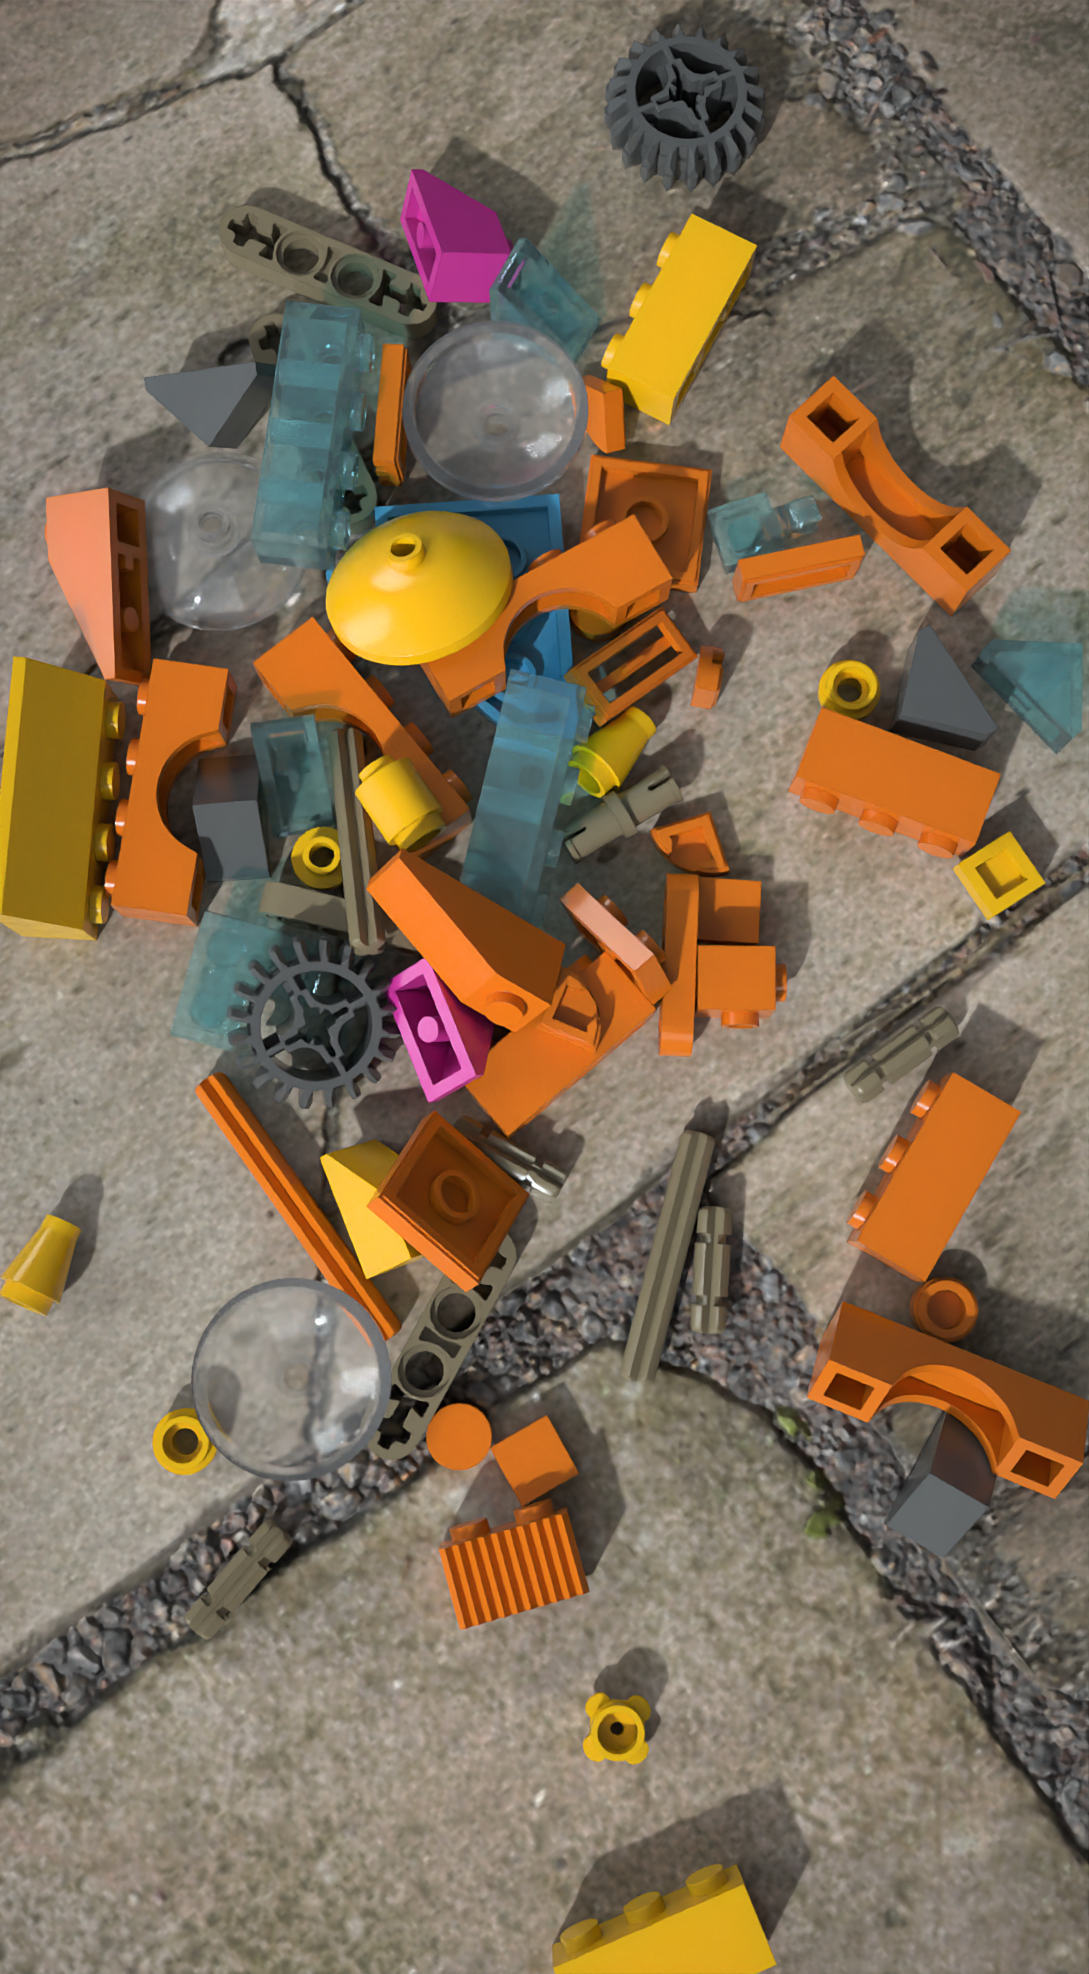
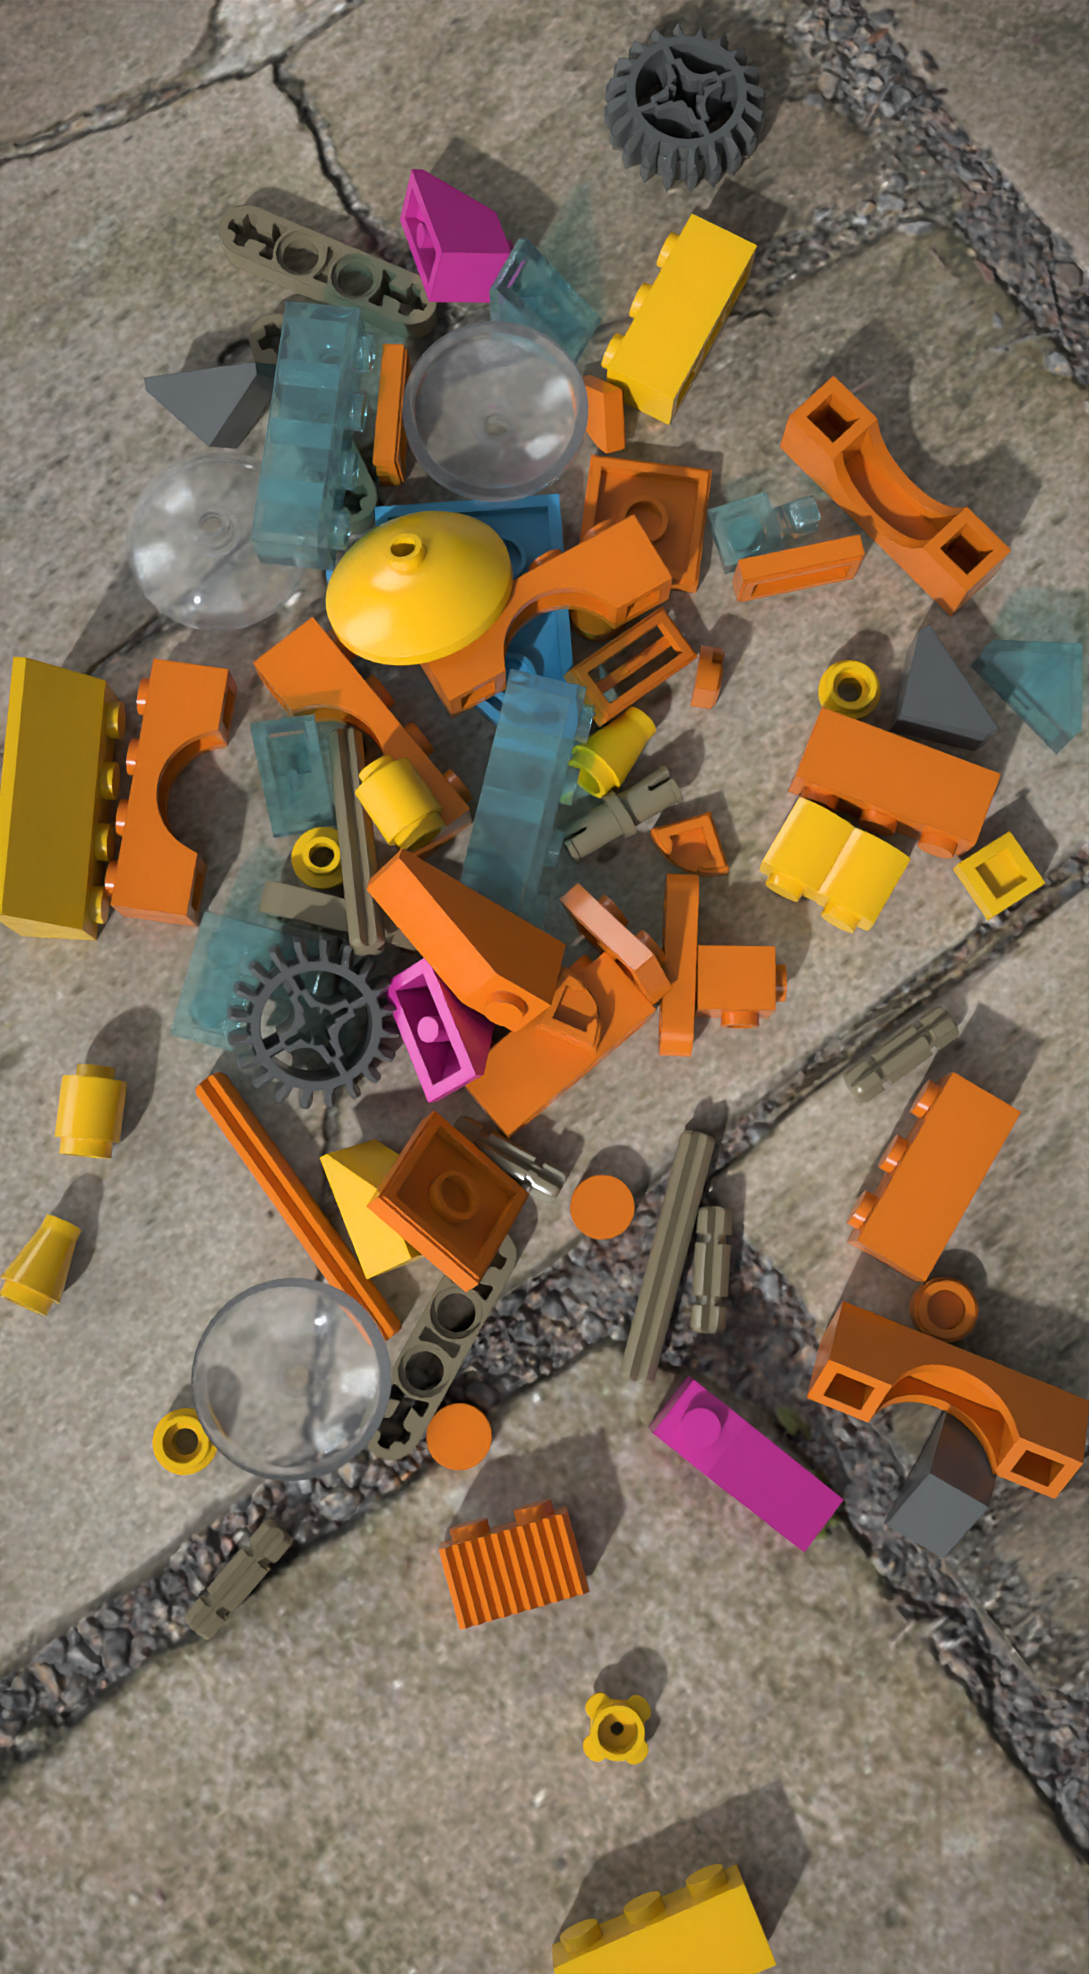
(90, 1112): none -> yellow brick
(102, 567): orange slope -> none
(231, 819): dark grey slope -> none
(534, 1460): orange tile -> none
(602, 1207): none -> orange tile
(729, 911): orange tile -> none
(745, 1463): none -> dark pink slope
(833, 865): none -> yellow brick

